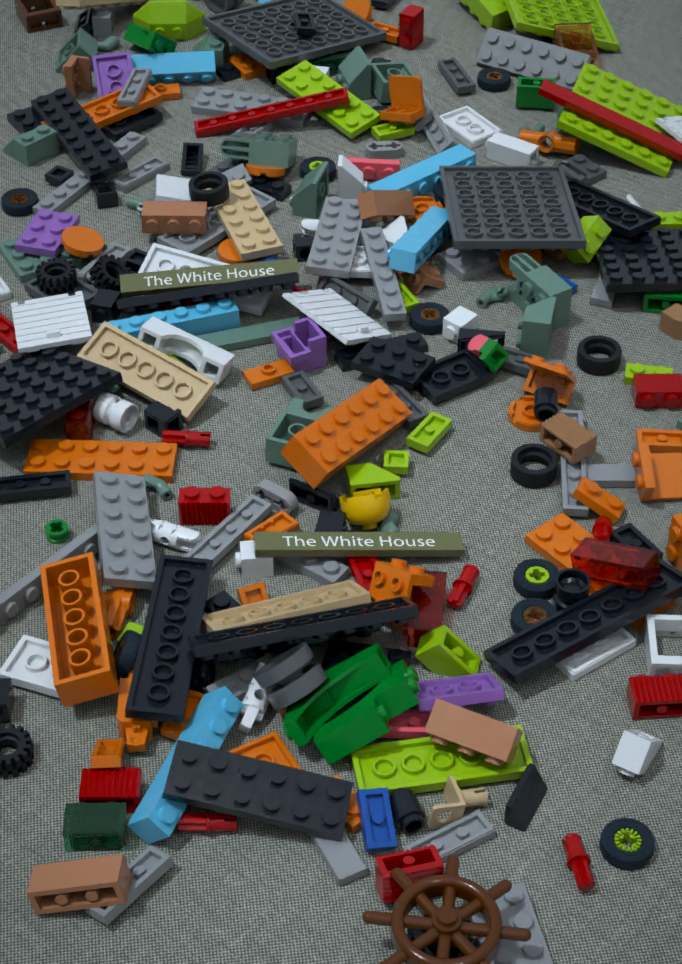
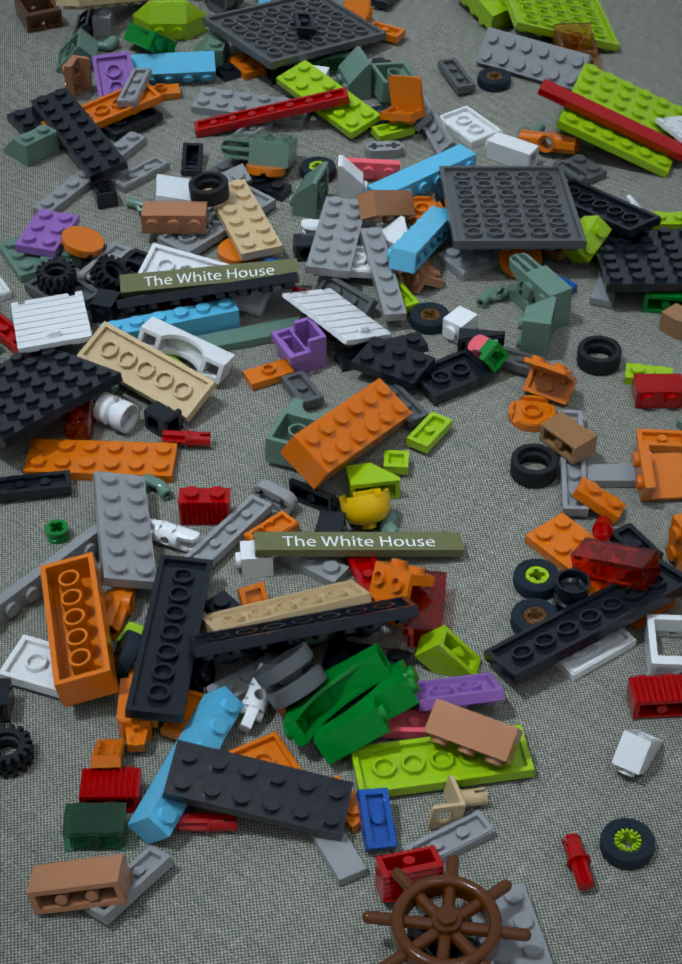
(19, 201): black bush -> none
(58, 175): black plate -> none
(406, 810): black brick -> none
(411, 27): red brick -> none
(463, 586): red axle -> none
(525, 799): black slope -> none
(527, 93): green brick -> none
(545, 403): black brick -> none

